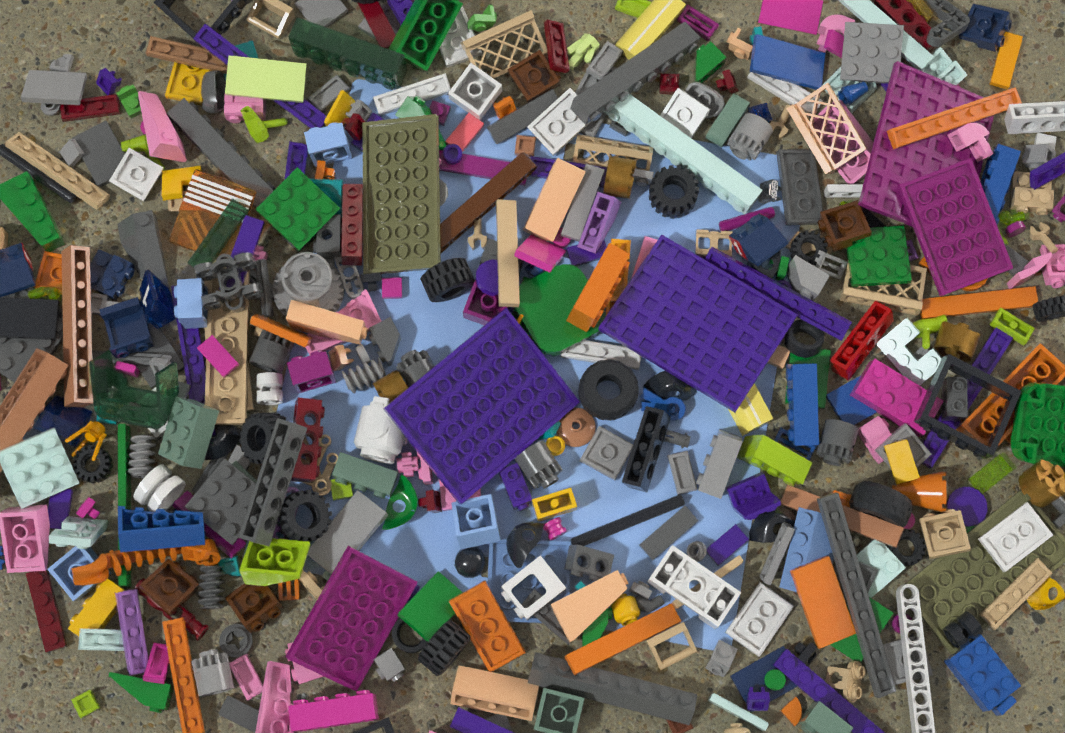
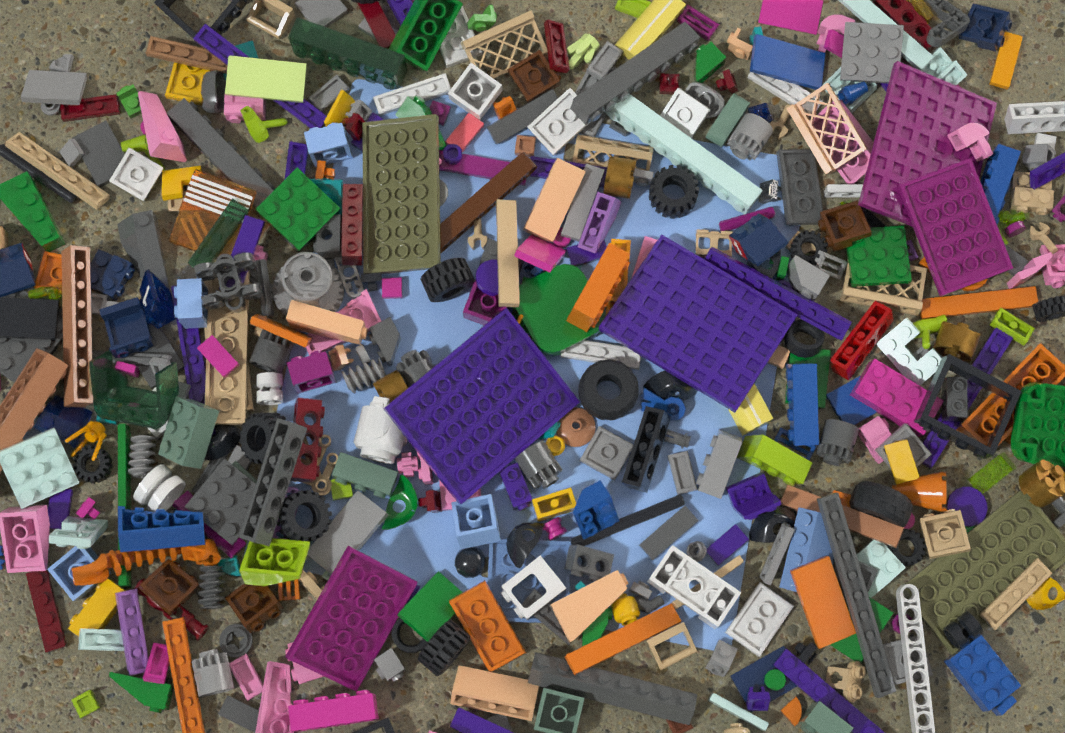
(107, 81): dark purple tile -> none
(594, 510): none -> blue slope
(952, 118): orange tile -> none
(1015, 537): white plate -> none

